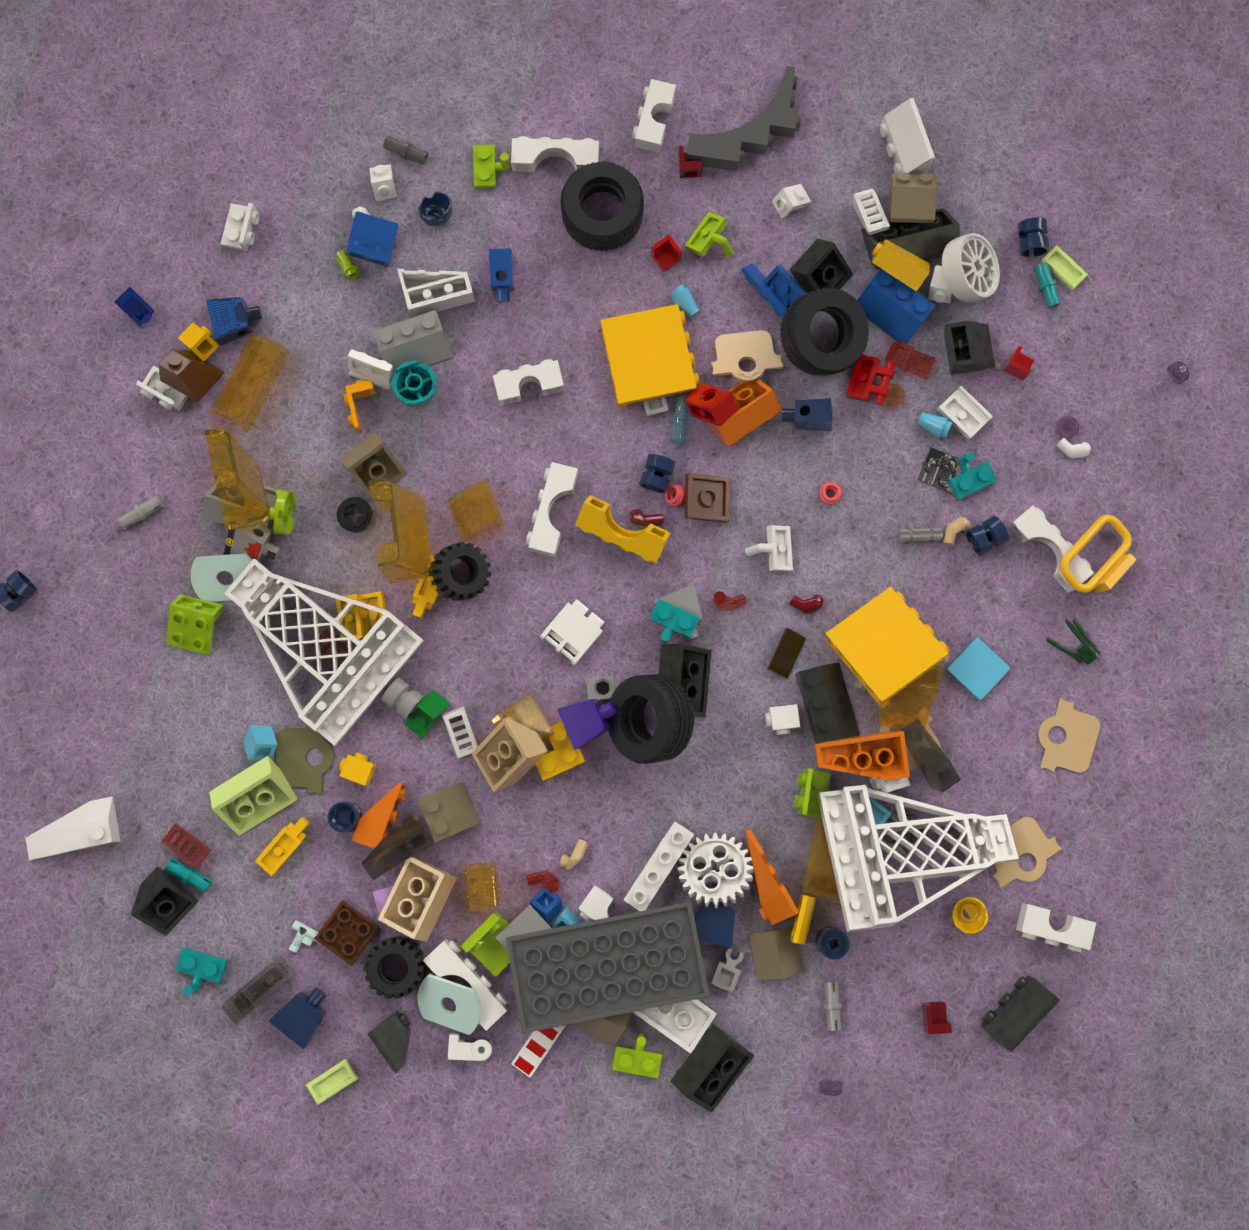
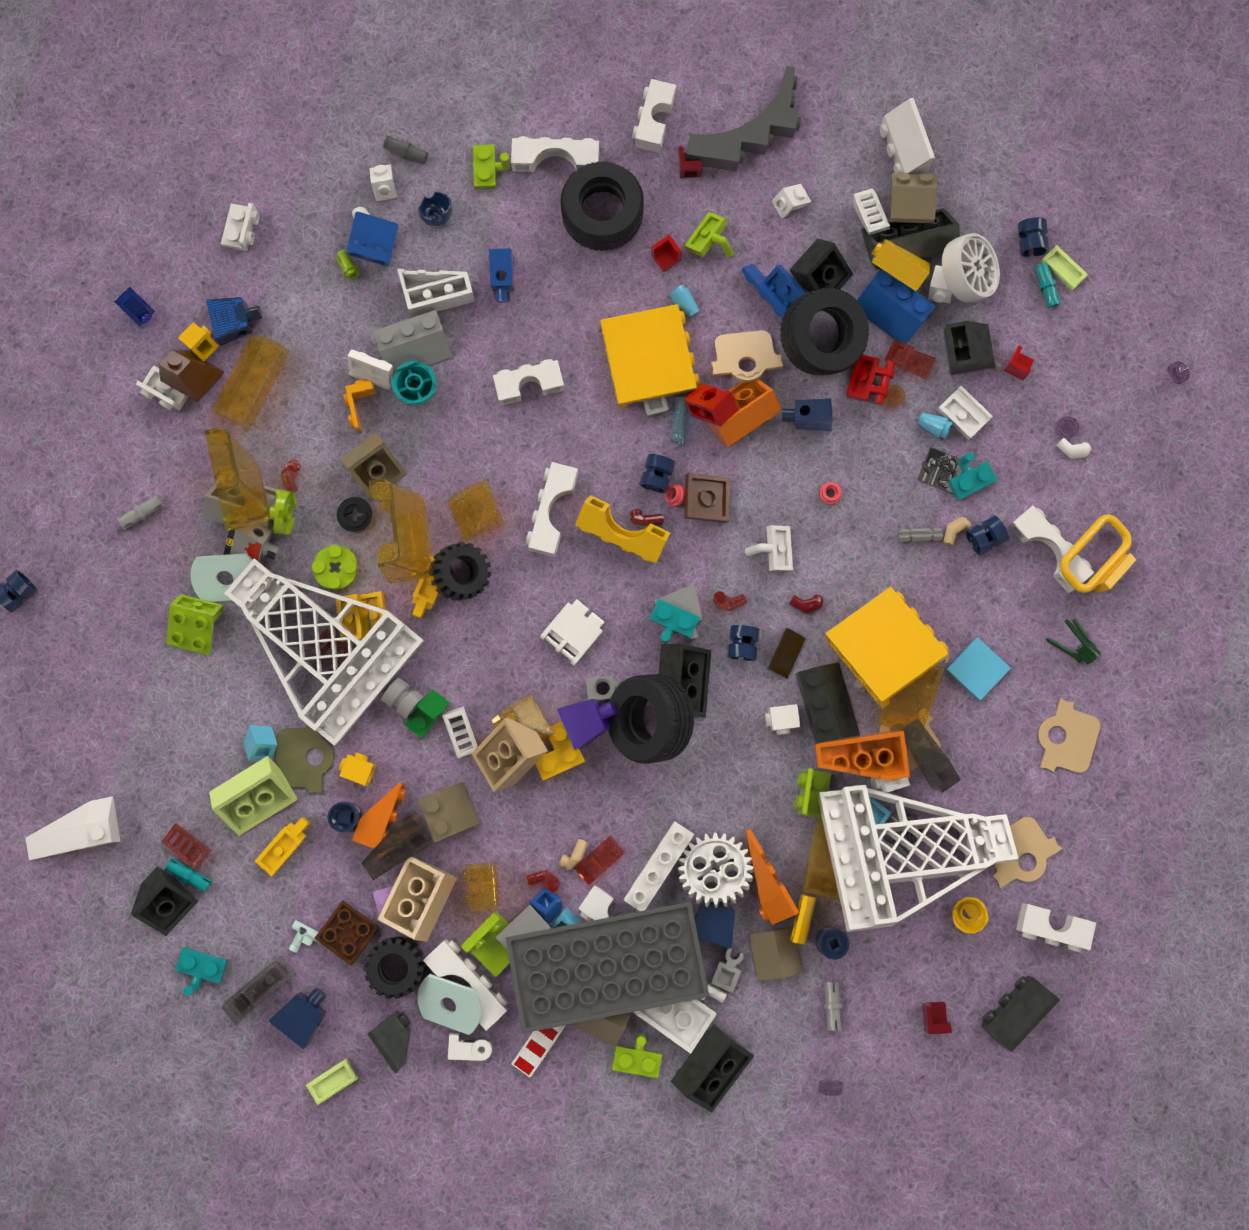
(289, 474): none -> clear red arm
(348, 567): none -> lime plate
(599, 860): none -> clear red slope
(716, 993): none -> white arm
(746, 650): none -> dark blue wheel

